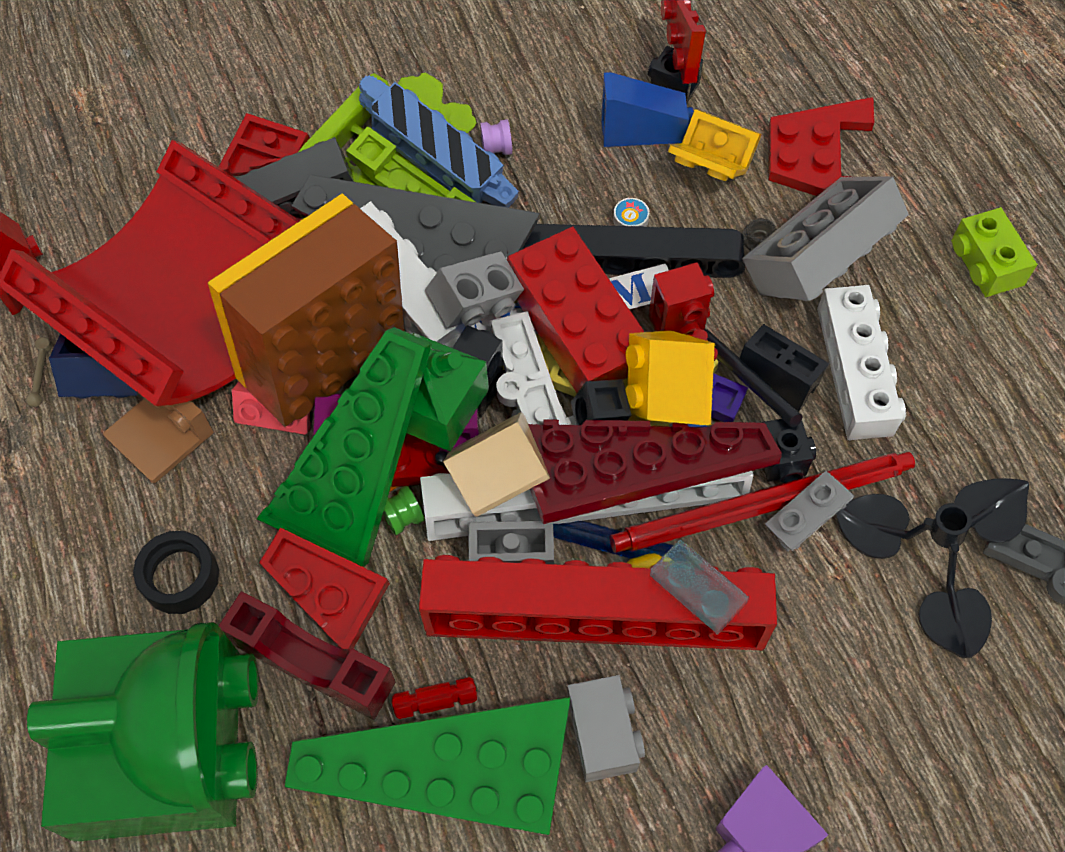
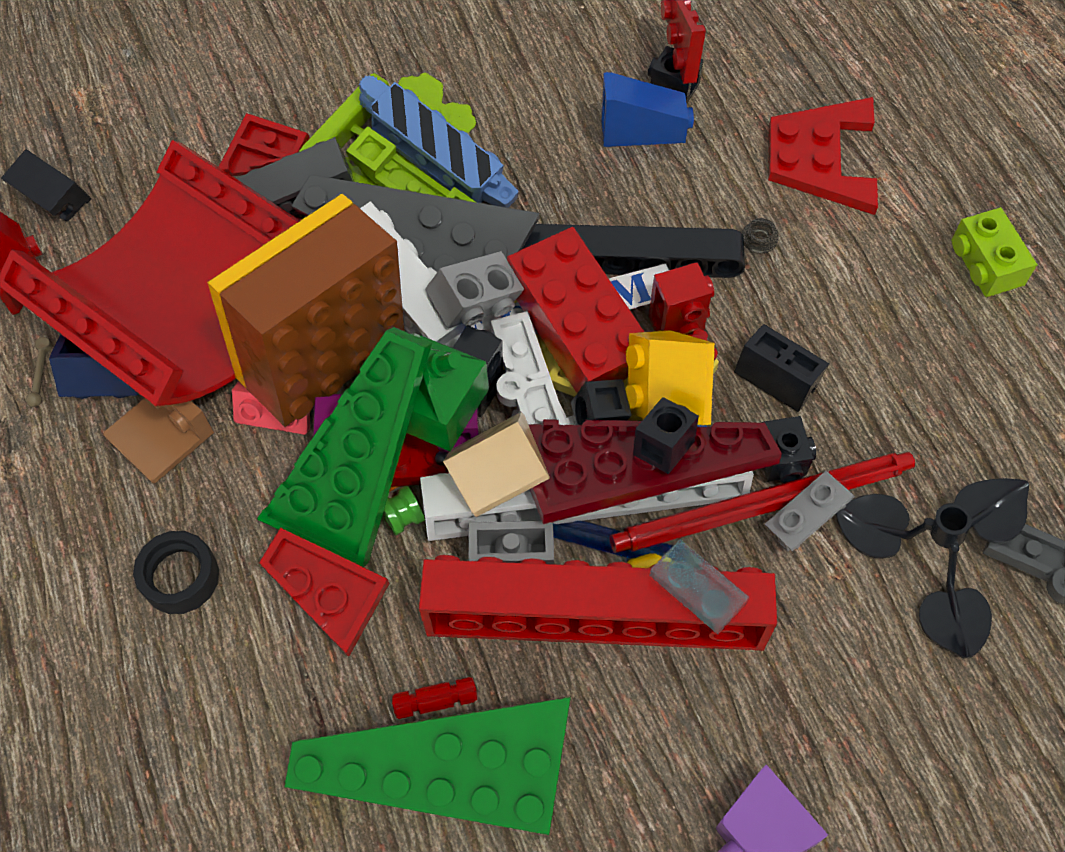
(45, 185): none -> black hinge
(146, 734): green piece -> none
(287, 647): dark red arch -> none
(496, 137): lavender wheel -> none
(604, 728): light grey brick -> none
(631, 213): tile -> none
(665, 435): none -> black brick
(716, 145): yellow bracket -> none
(726, 398): dark purple plate -> none
(755, 383): black bar -> none
(826, 237): light grey brick -> none
(860, 363): white brick -> none

